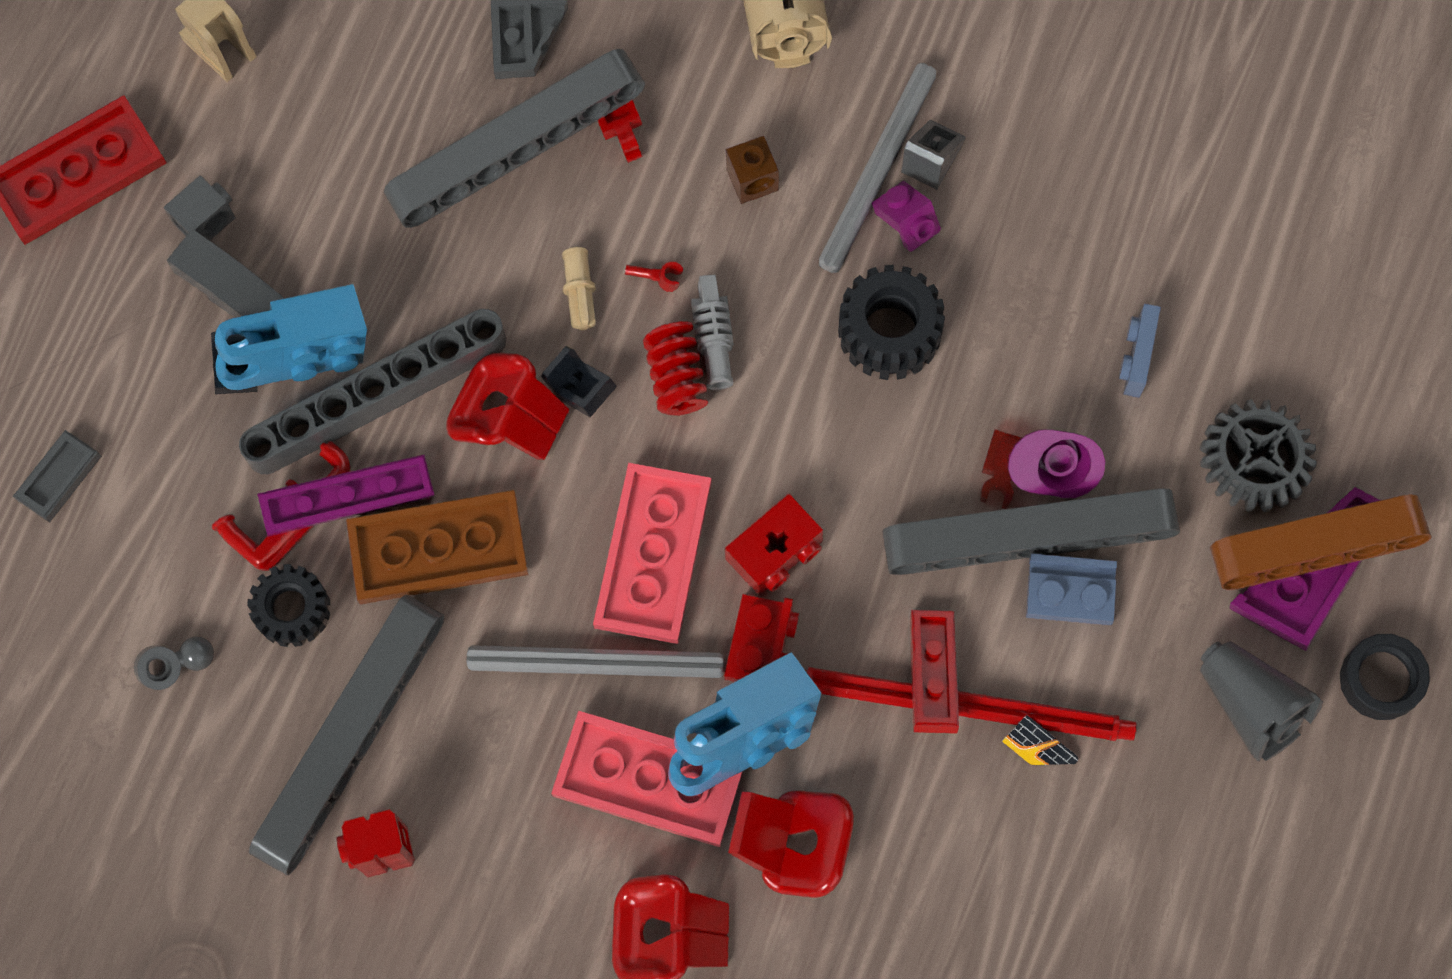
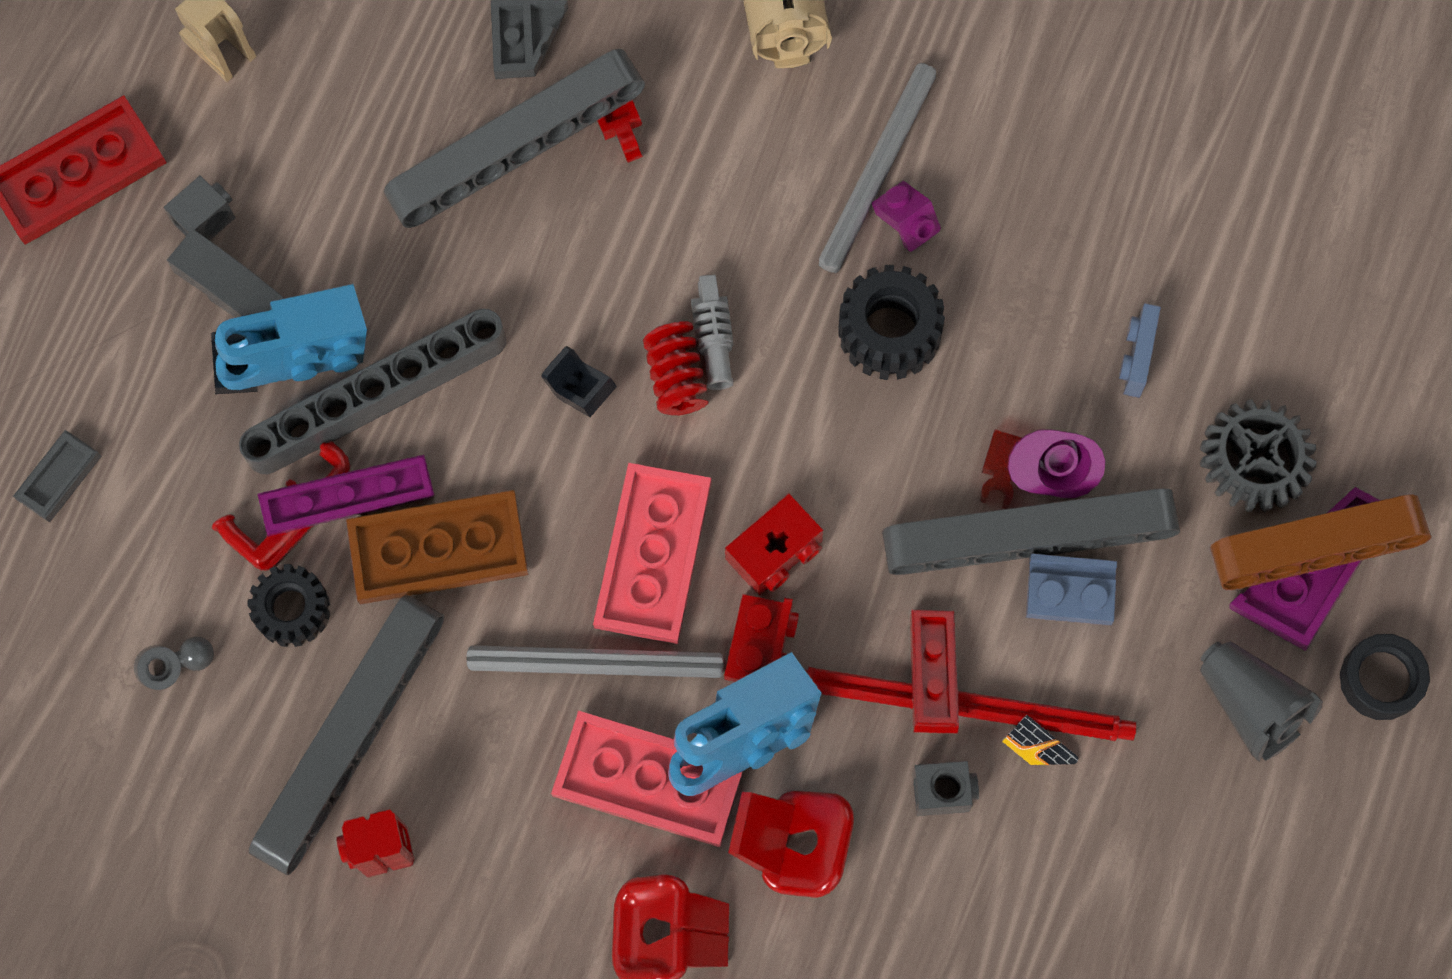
(525, 421): red piece -> none
(579, 288): tan axle -> none
(658, 274): red hand -> none
(752, 169): reddish brown brick -> none
(926, 797): none -> dark grey brick
(931, 153): dark grey slope -> none

